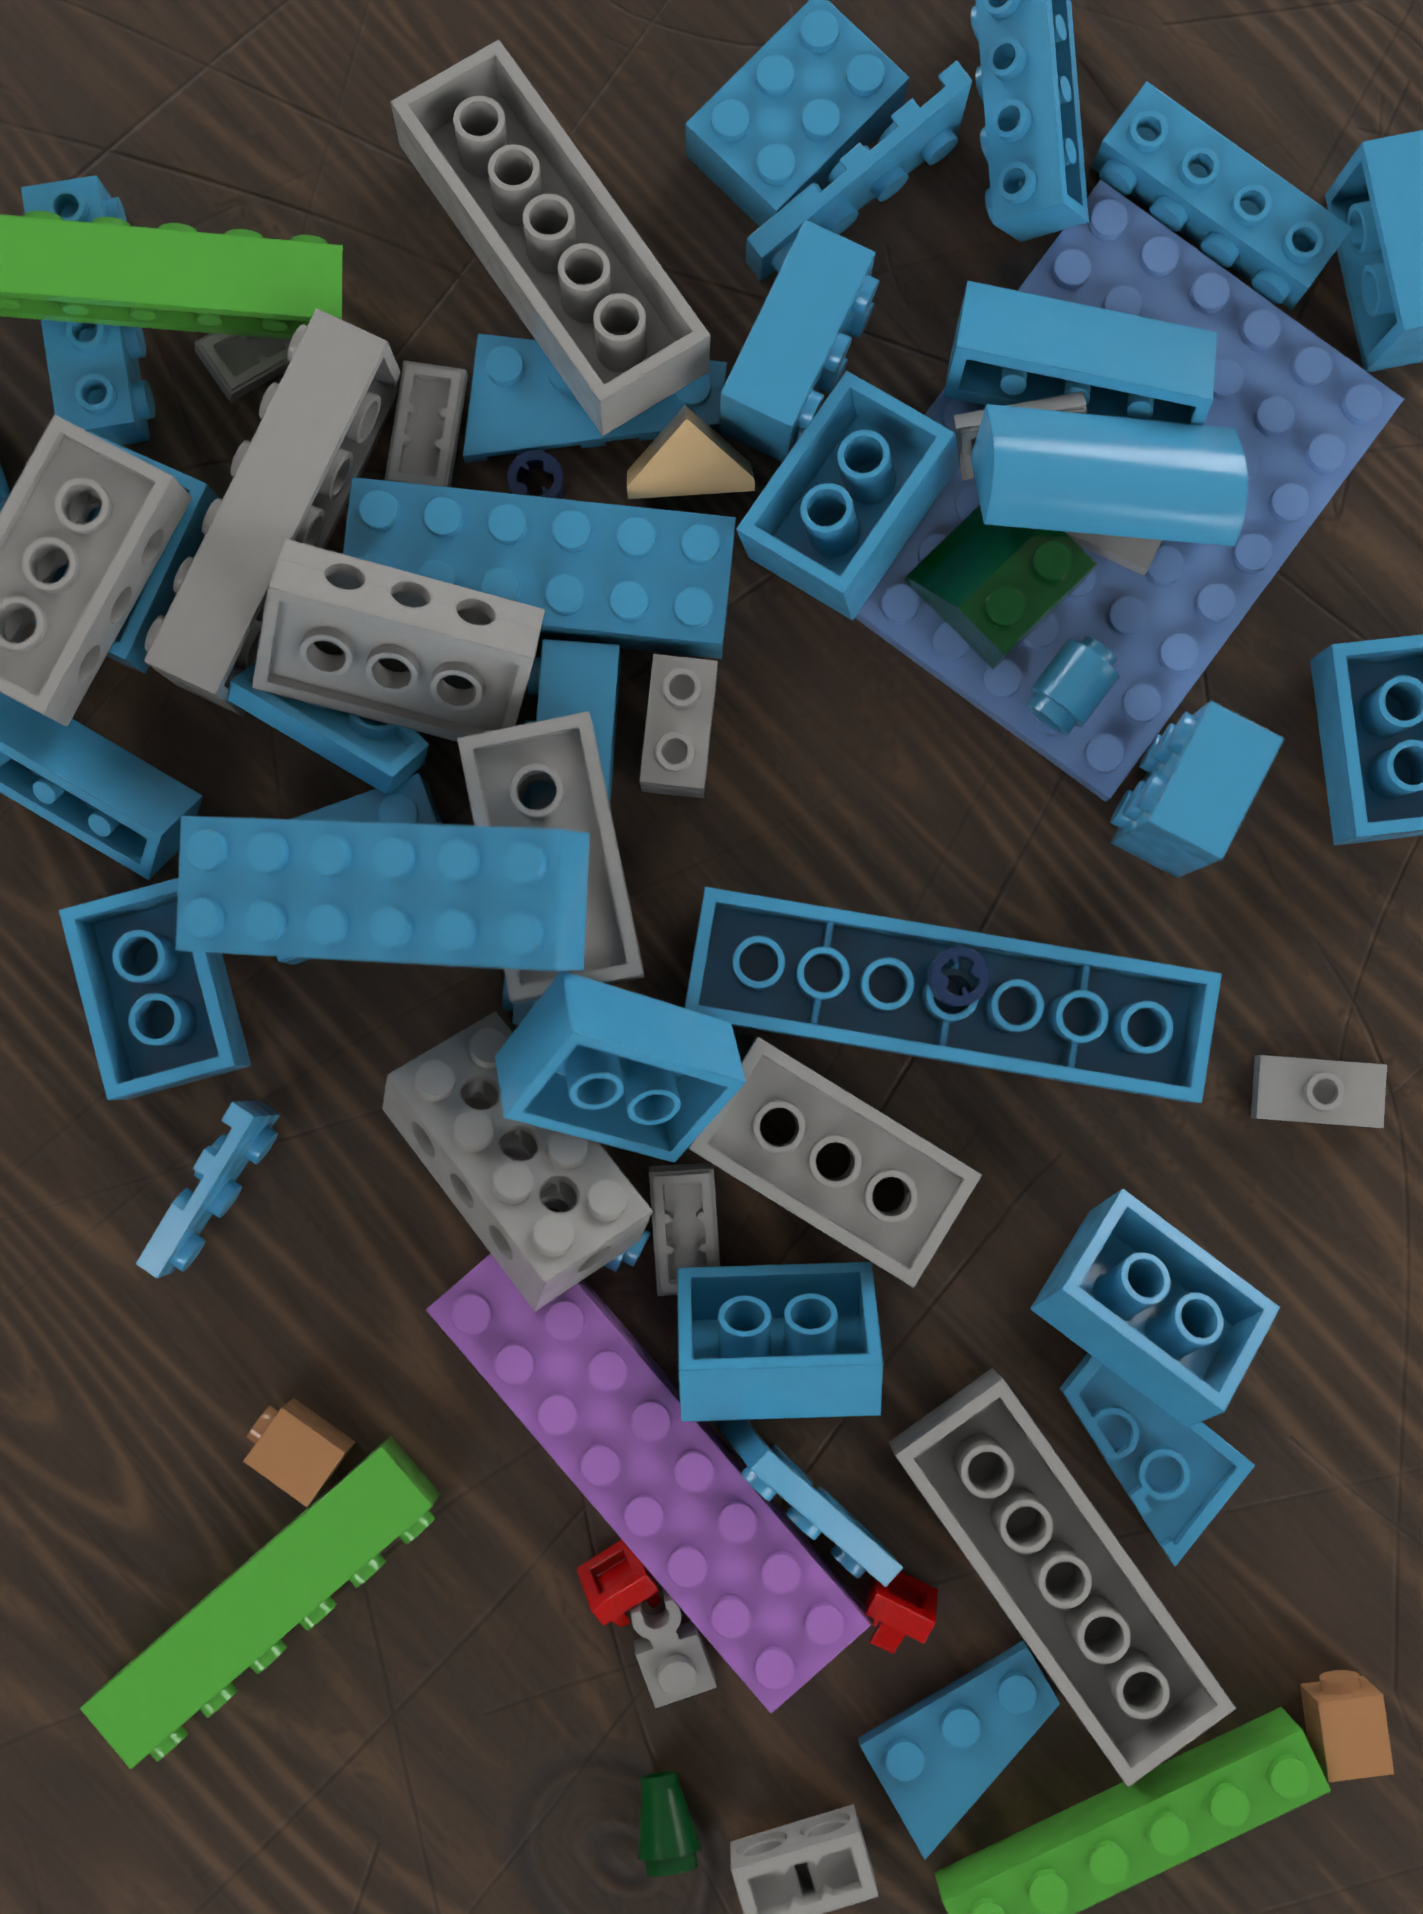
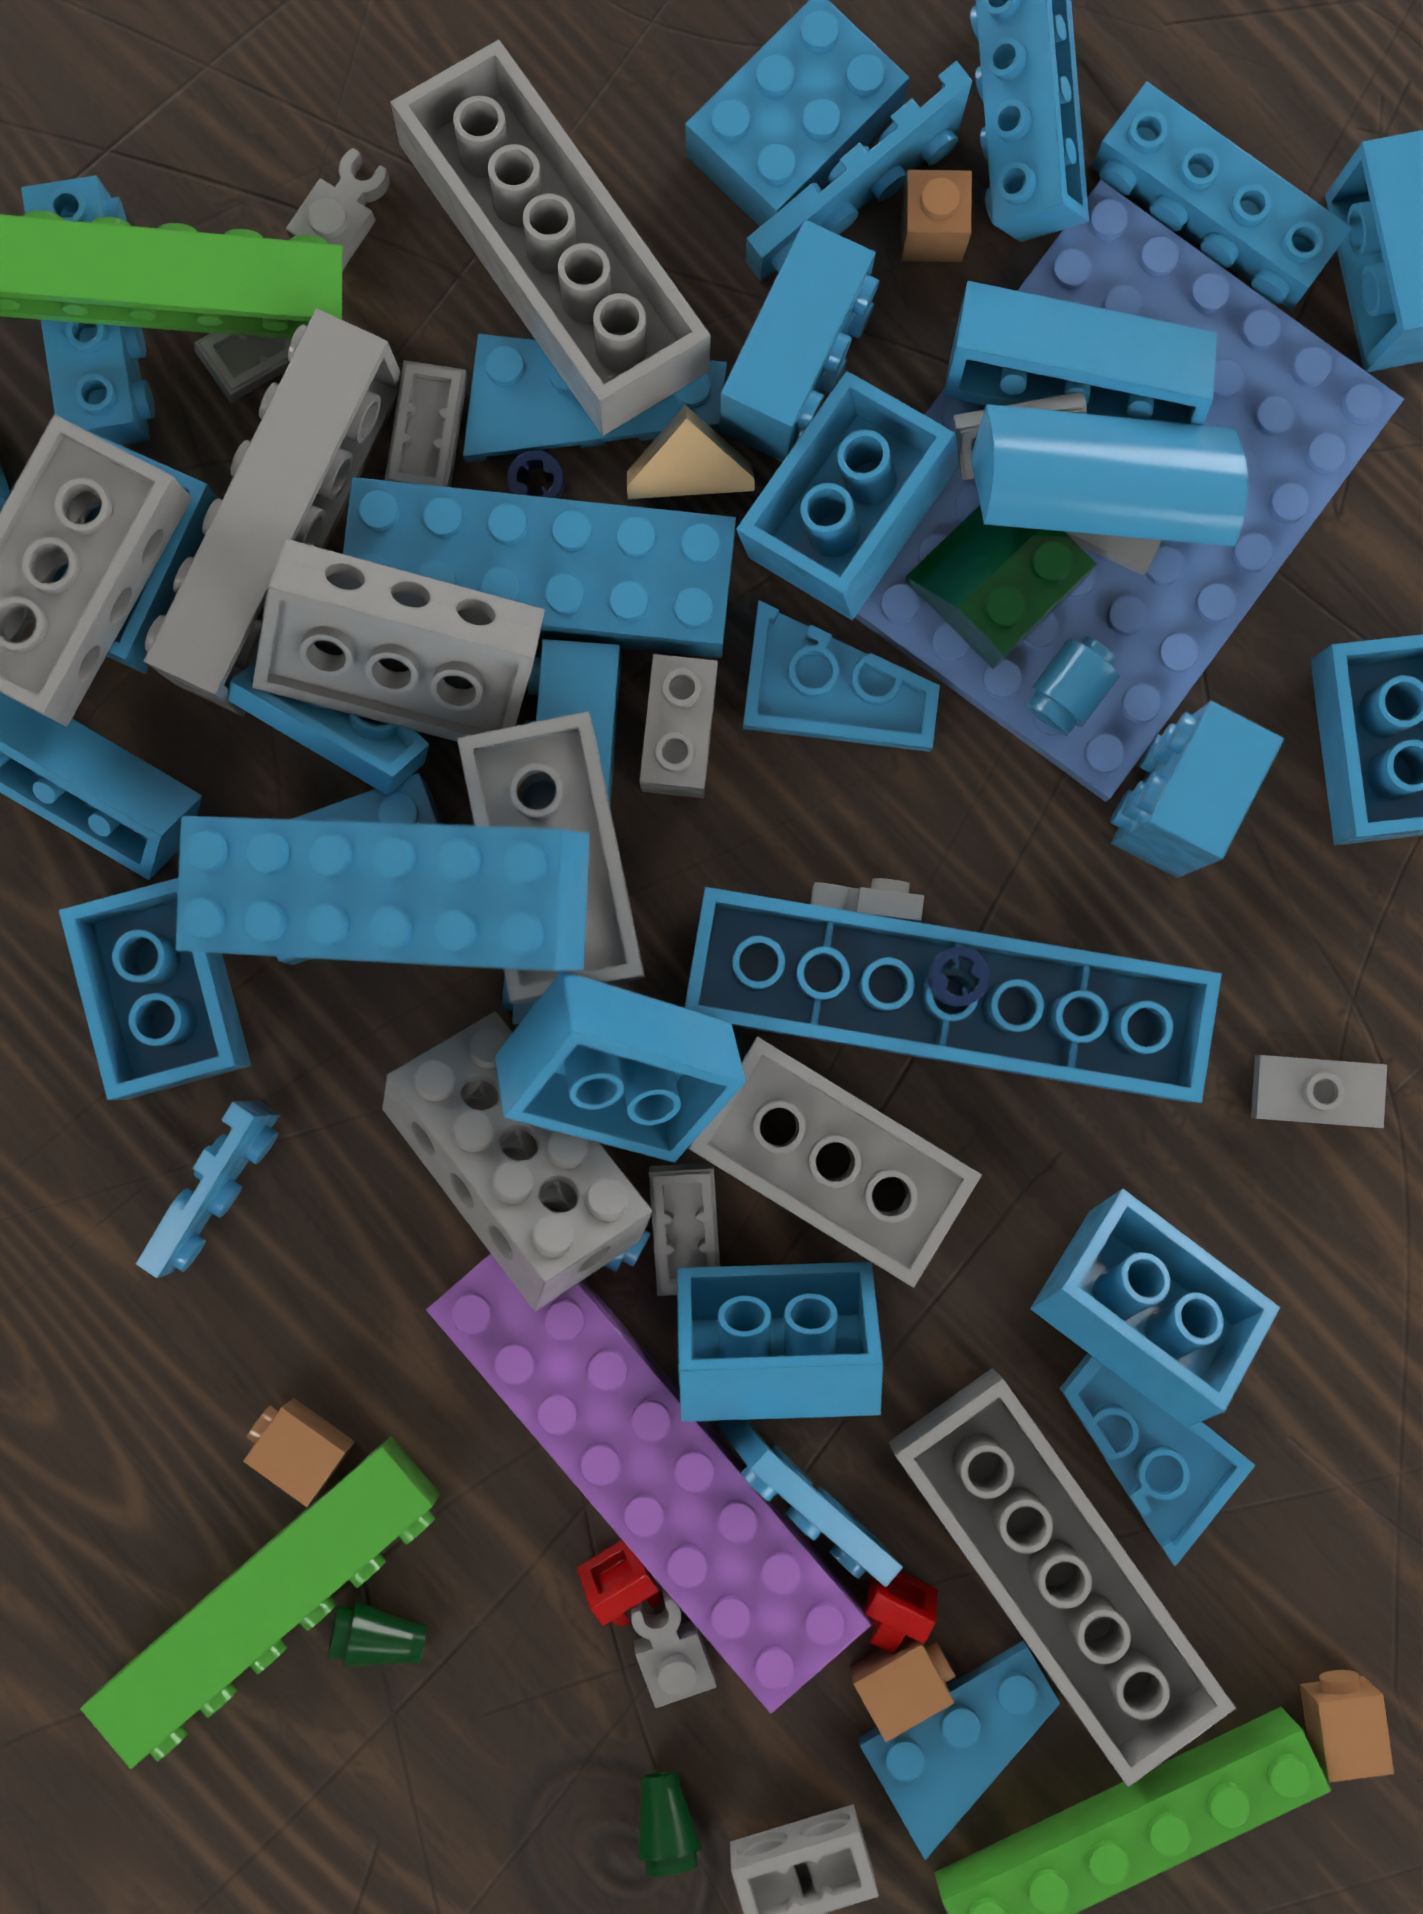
(340, 211): none -> light grey plate
(374, 1637): none -> dark green cone
(828, 690): none -> dark azure wing
(884, 898): none -> light grey plate
(903, 1685): none -> medium nougat brick
(936, 215): none -> medium nougat brick

